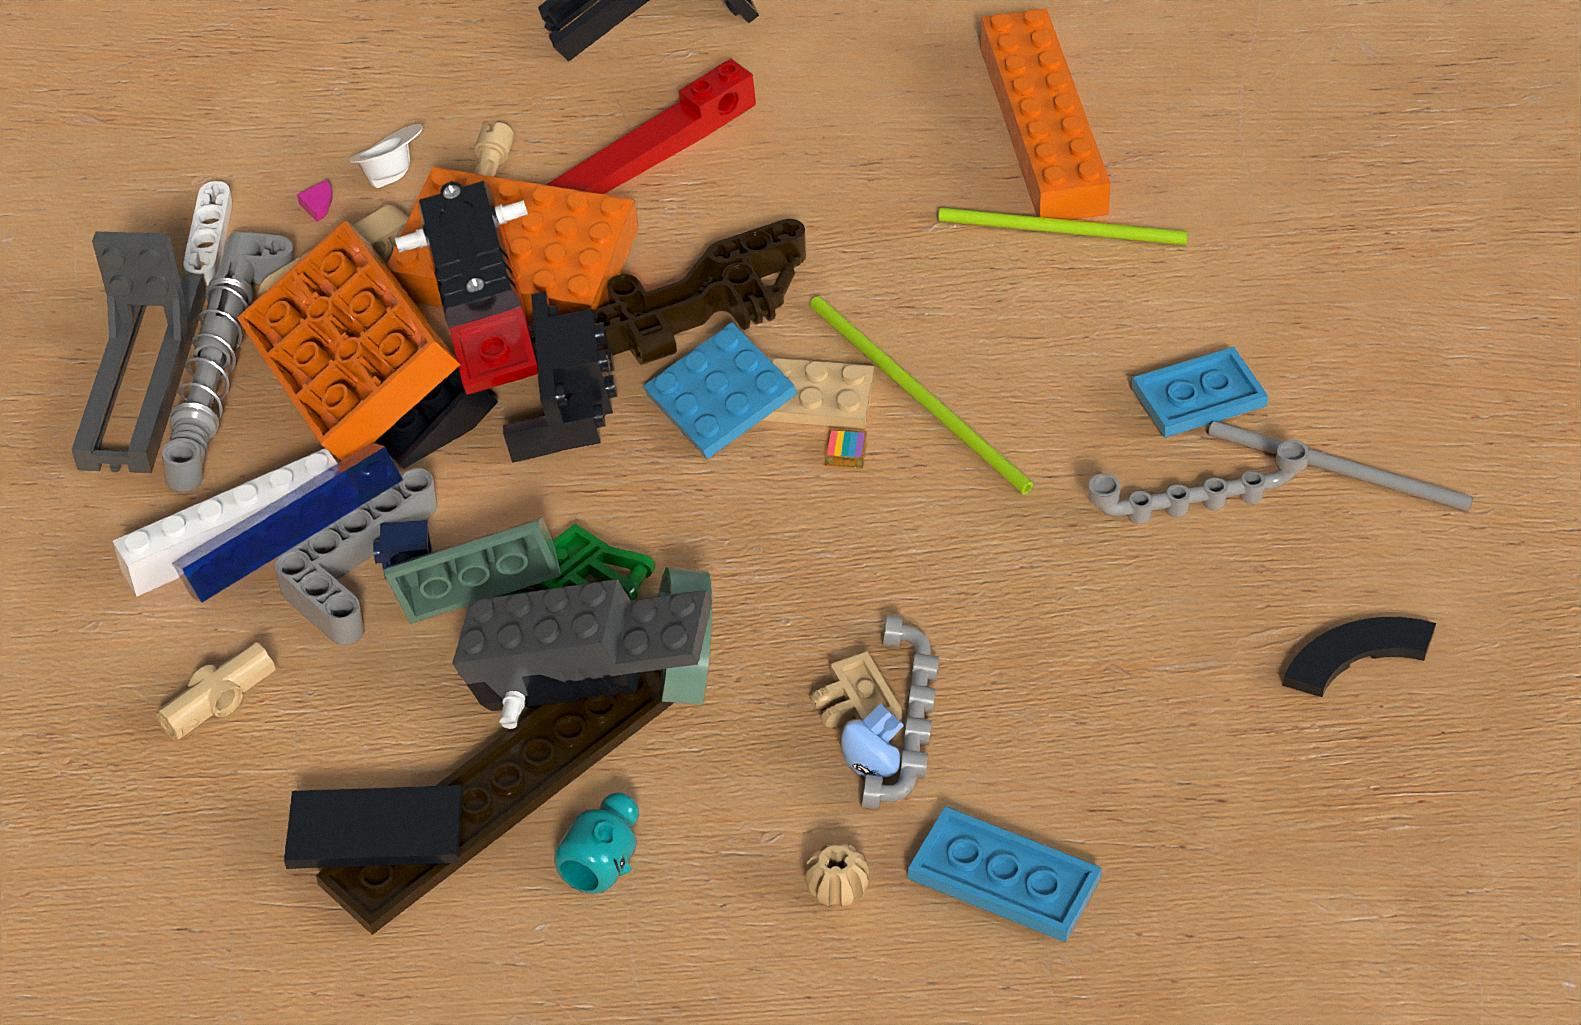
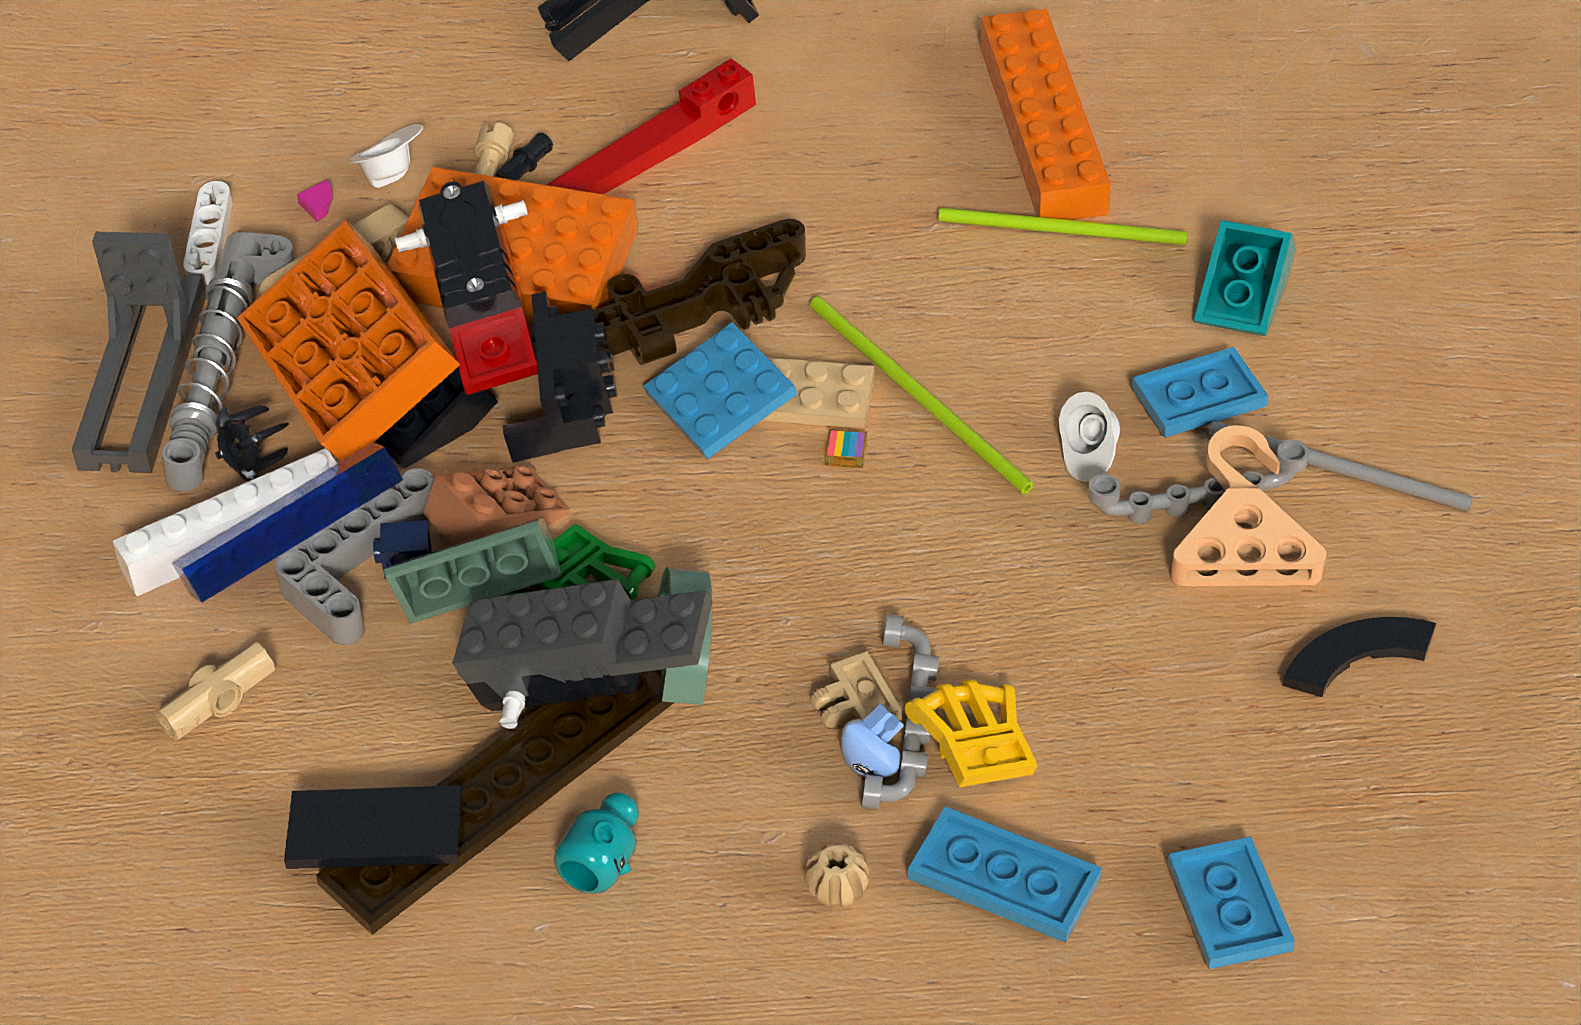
(233, 427): none -> black piece
(489, 501): none -> nougat slope
(526, 157): none -> black axle
(979, 753): none -> yellow plate
(1088, 435): none -> white piece
(1230, 902): none -> dark azure plate
(1245, 278): none -> teal slope
(1266, 541): none -> light nougat piece

